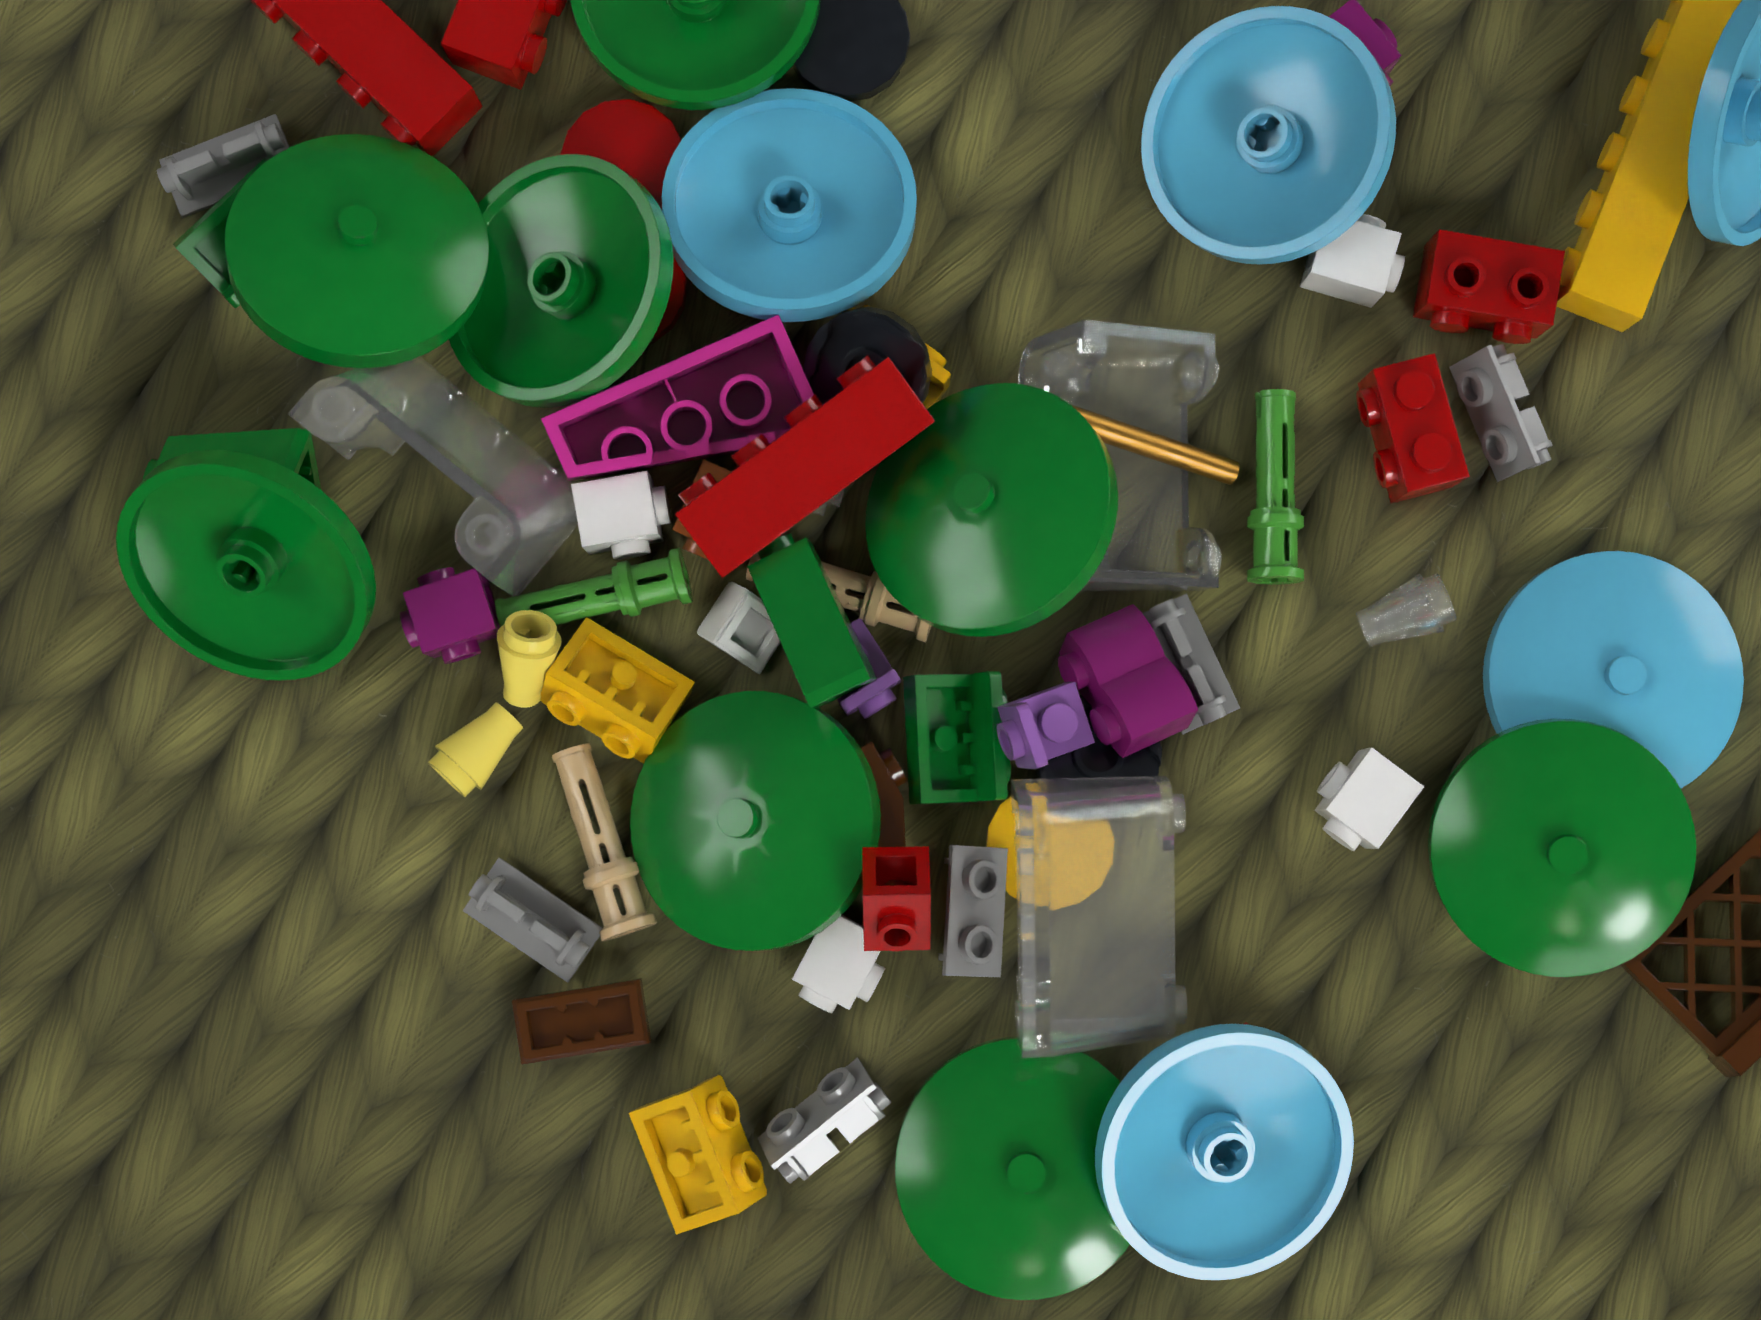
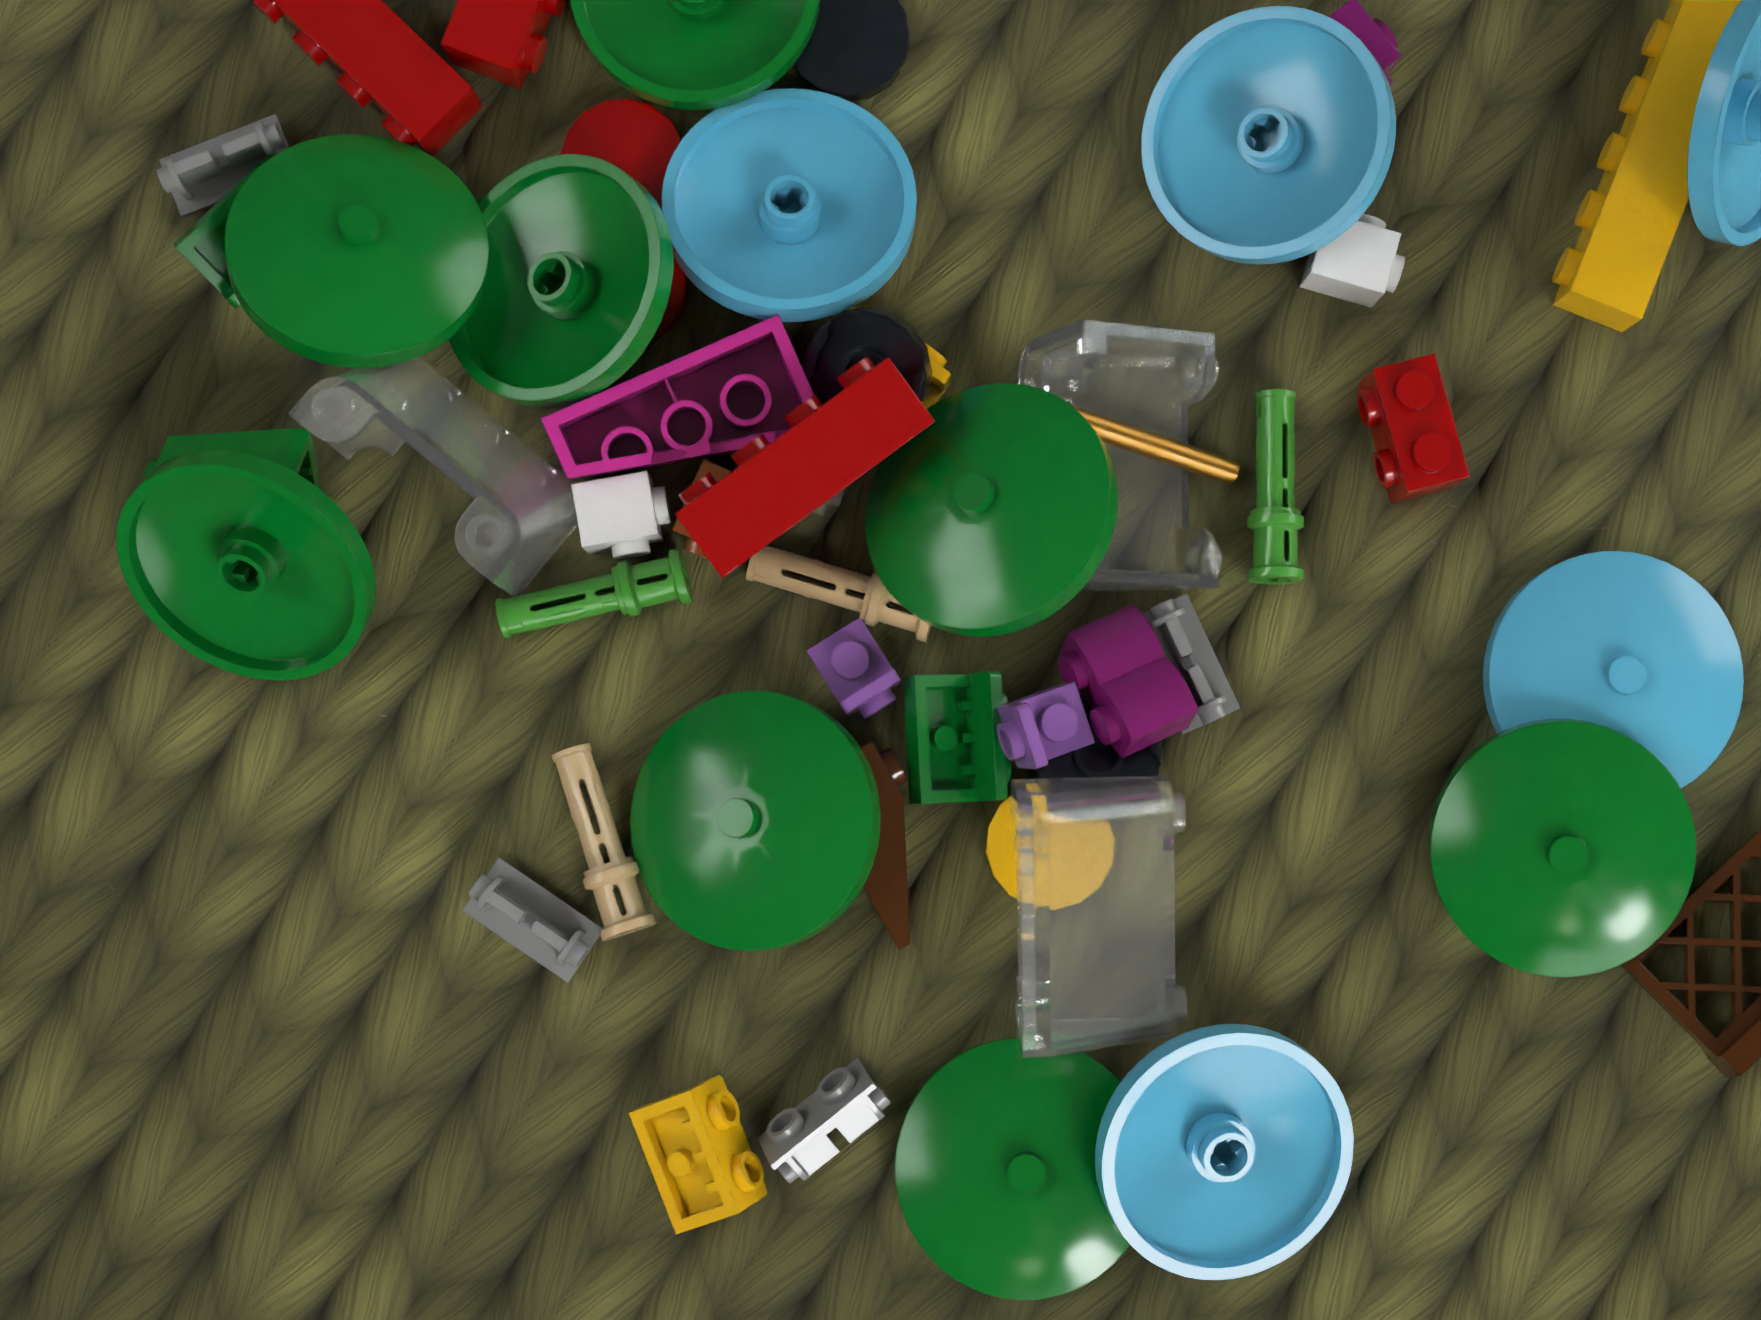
(450, 614): magenta brick -> none
(475, 750): light yellow cone -> none
(526, 652): light yellow cone -> none
(581, 1021): reddish brown plate -> none
(614, 691): yellow bracket -> none
(741, 627): white slope -> none
(810, 621): green slope -> none
(838, 967): white brick -> none
(896, 898): red brick -> none
(974, 911): light grey hinge -> none
(1365, 799): white brick -> none
(1409, 611): clear cone -> none
(1488, 286): red brick -> none
(1489, 387): light grey hinge -> none

